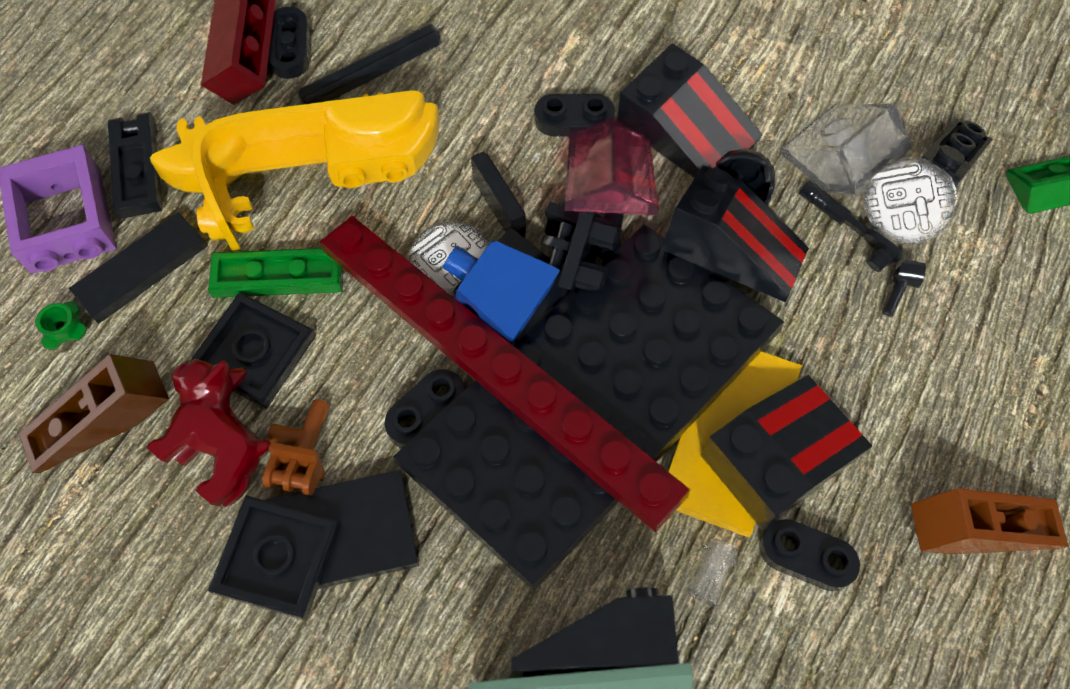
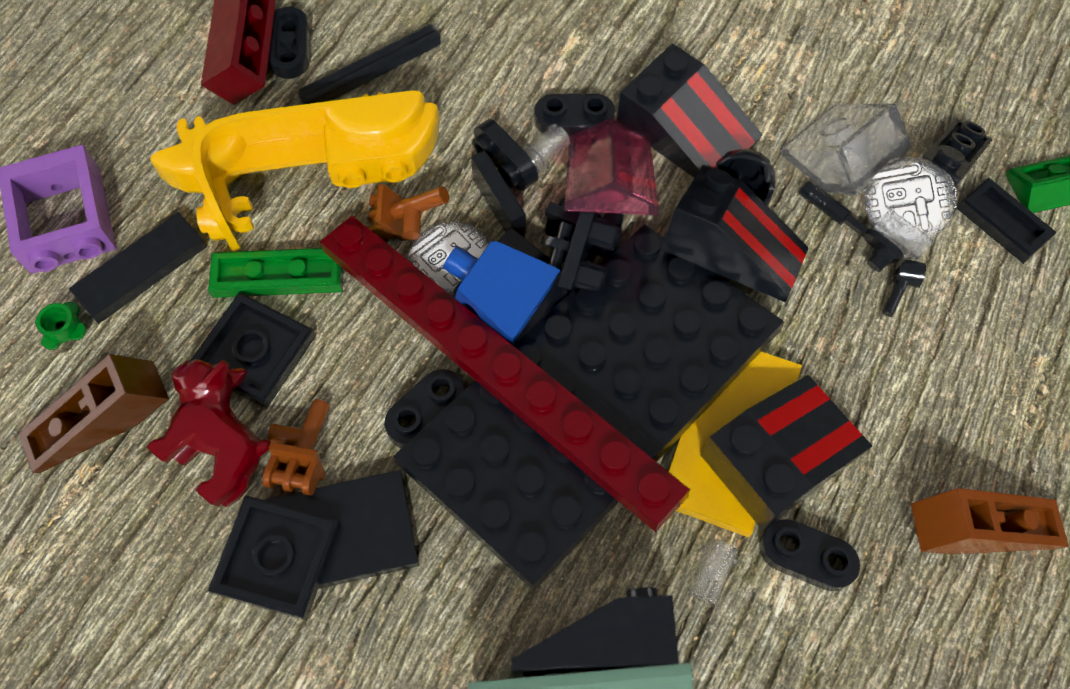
(133, 176): black plate -> none
(401, 217): none -> dark orange arm
(506, 155): none -> black plate
(547, 147): none -> clear pin
(904, 235): none -> clear pin
(1006, 220): none -> black tile

